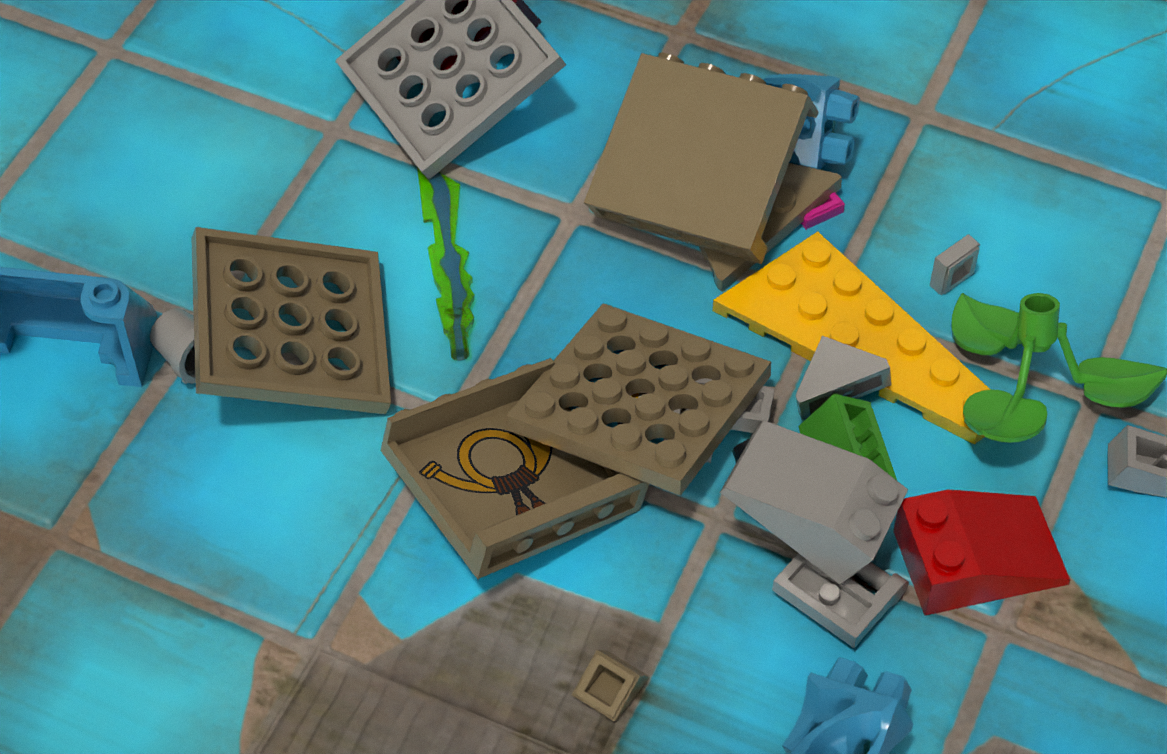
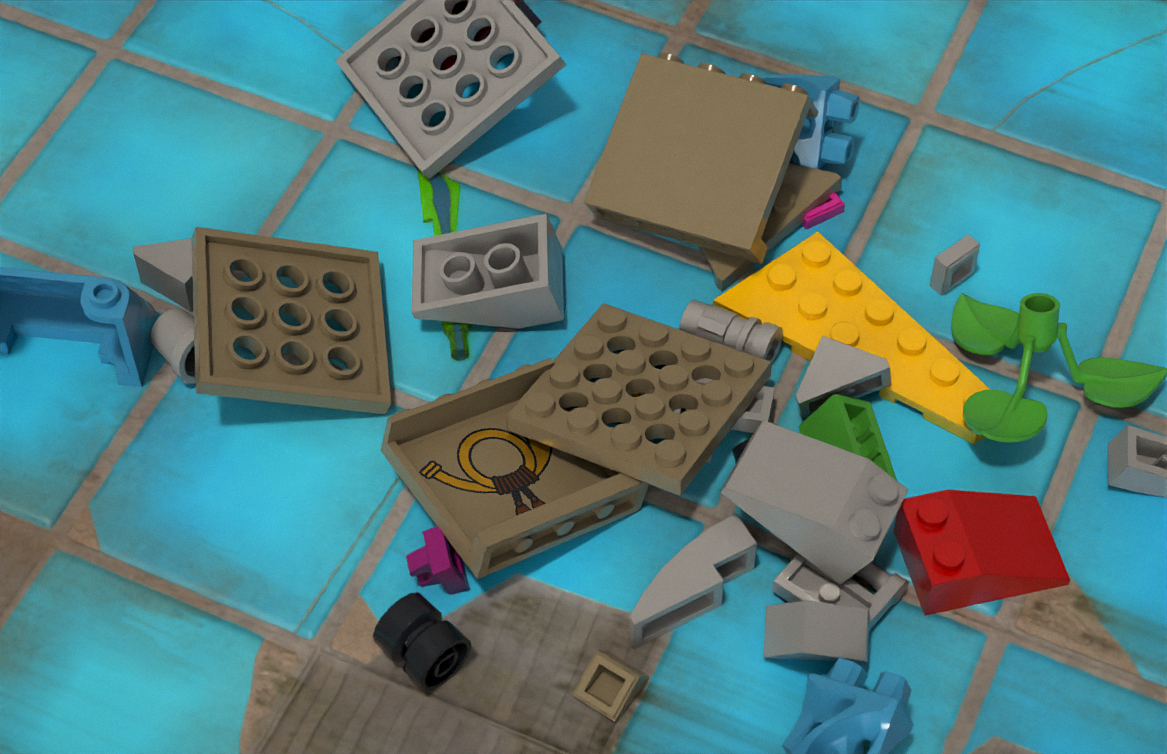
(167, 269): none -> light grey slope
(416, 634): none -> black wheel
(438, 563): none -> magenta tile
(490, 275): none -> light grey slope
(693, 580): none -> light grey slope
(732, 330): none -> light grey axle
(816, 632): none -> light grey slope

